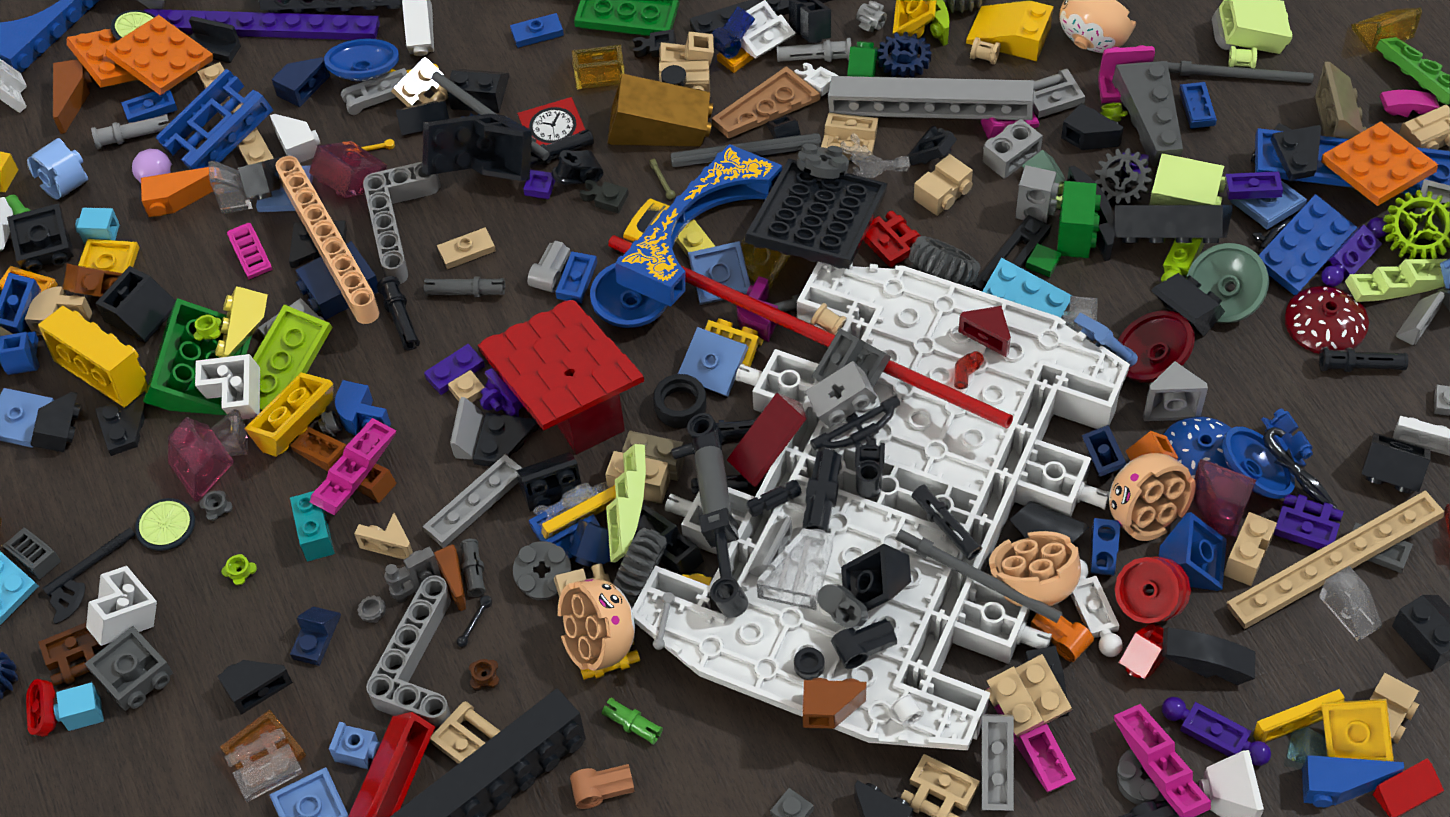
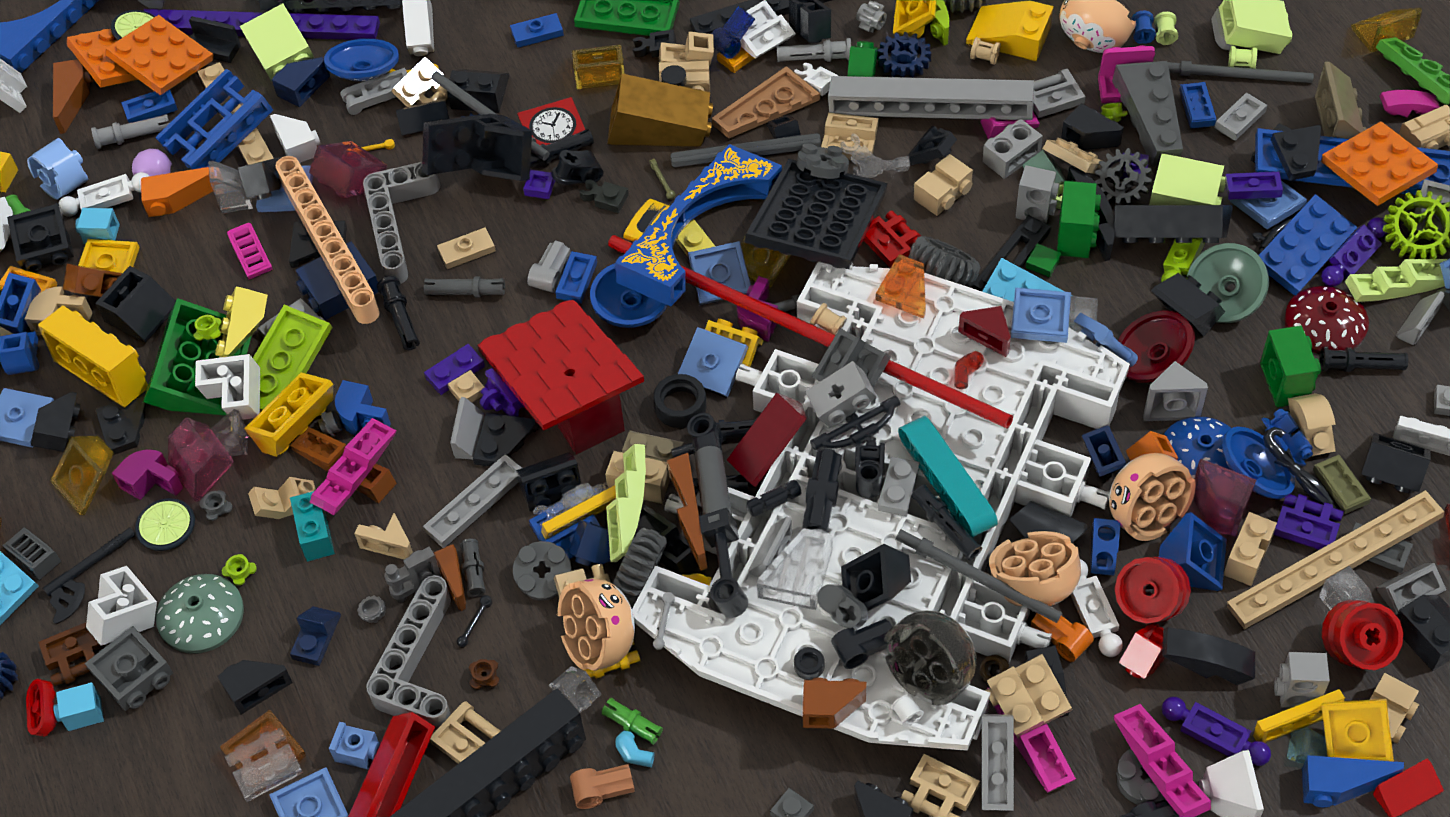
(82, 470): none -> clear yellow slope
(103, 194): none -> white plate
(143, 470): none -> magenta brick
(205, 624): none -> sand green dish
(276, 40): none -> yellowish green brick
(277, 503): none -> tan slope
(576, 687): none -> clear brick
(629, 751): none -> medium azure arm
(688, 516): none -> dark orange slope
(898, 486): none -> light grey plate
(904, 286): none -> clear orange wing
(931, 656): none -> clear smoke cylinder
(947, 476): none -> teal beam
(988, 663): none -> dark brown plate
(1041, 315): none -> medium blue plate
(1073, 155): none -> tan plate
(1143, 31): none -> blue bush
(1166, 30): none -> yellowish green bush
(1240, 116): none -> light grey plate
(1289, 364): none -> green brick
(1302, 678): none -> light grey brick
(1315, 421): none -> tan brick
(1341, 484): none -> olive plate
(1362, 634): none -> red wheel
(1411, 585): none -> light grey slope

